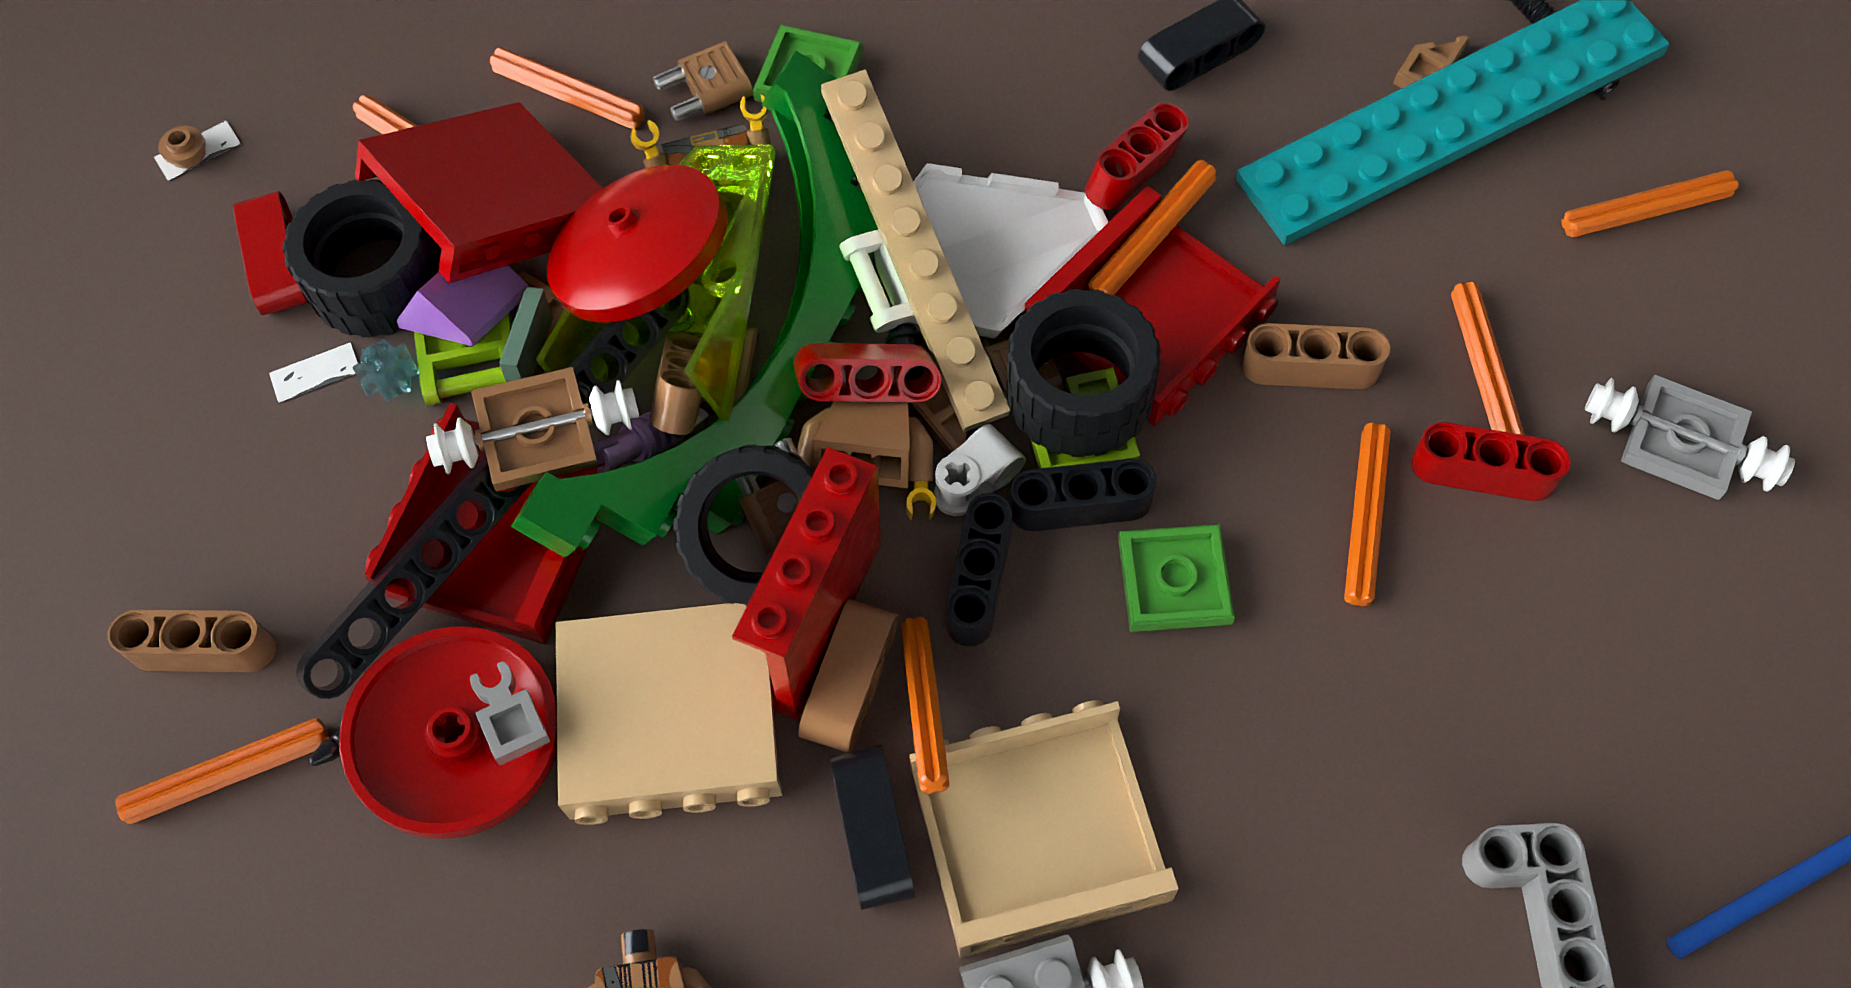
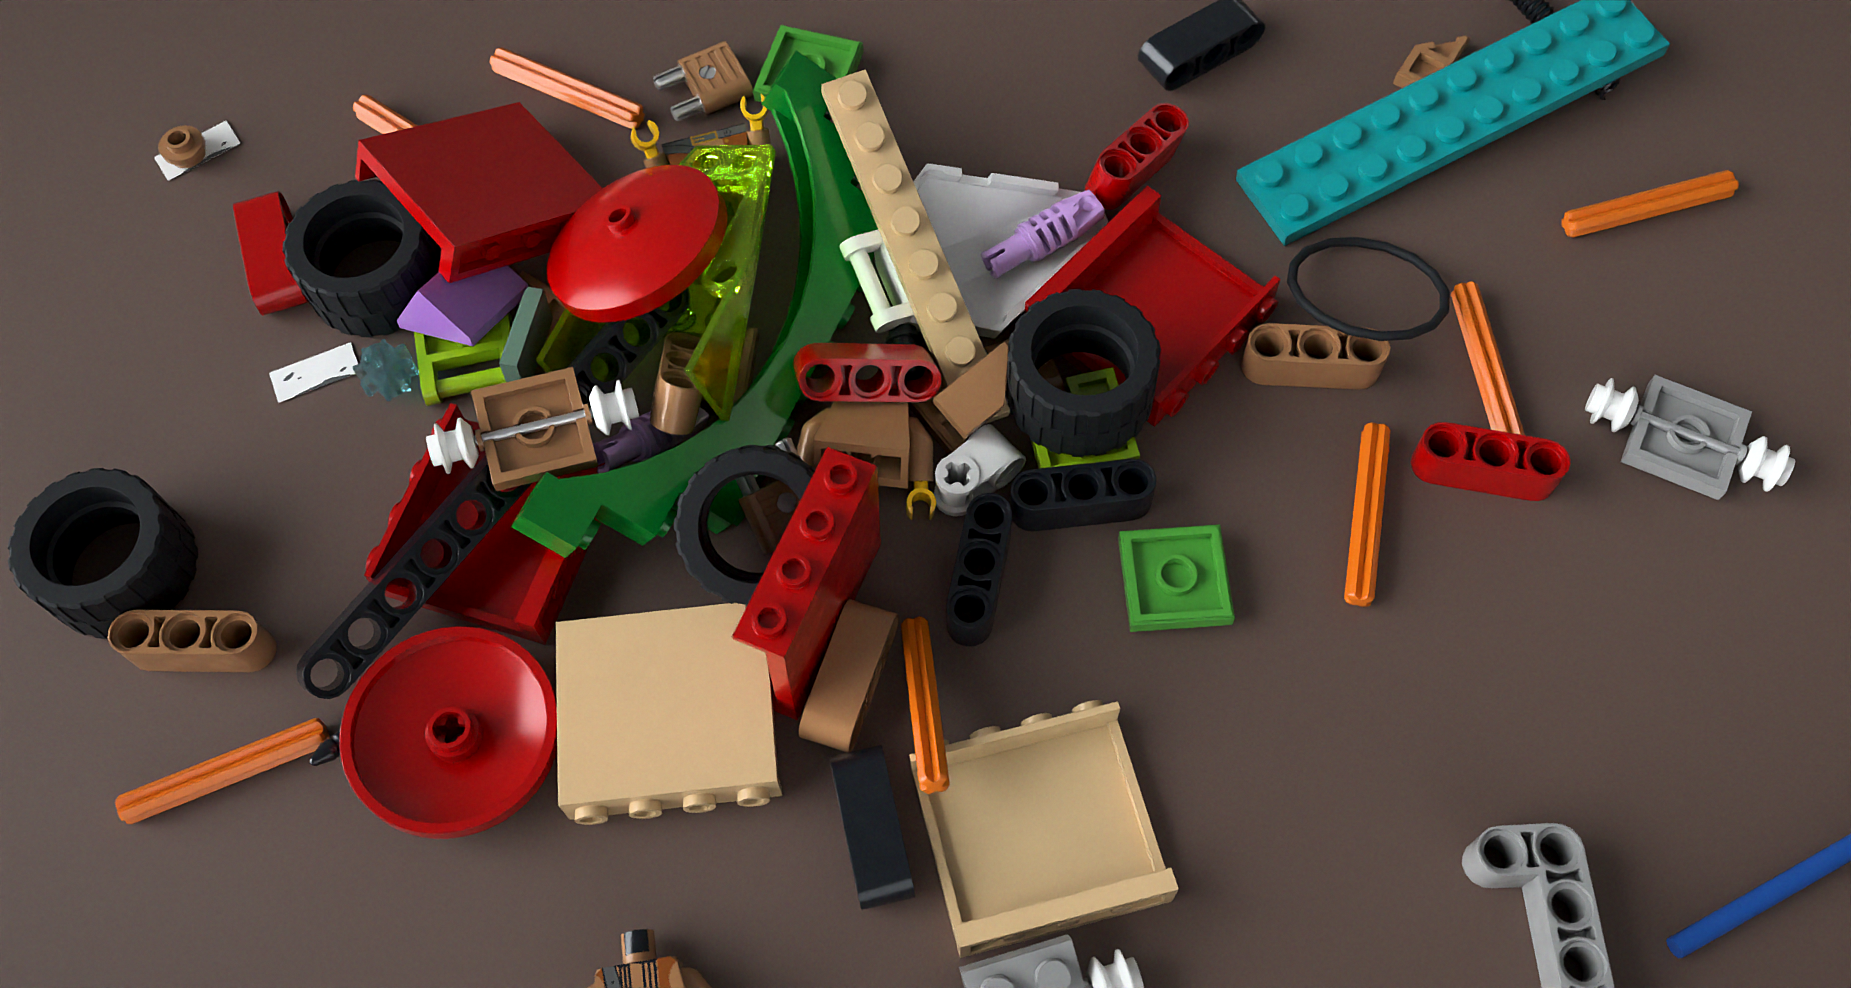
(74, 513): none -> black tyre
(510, 720): light grey plate -> none
(976, 393): none -> medium nougat tile
(1045, 233): none -> lavender hinge
(1154, 228): orange axle -> none
(1358, 331): none -> black piece

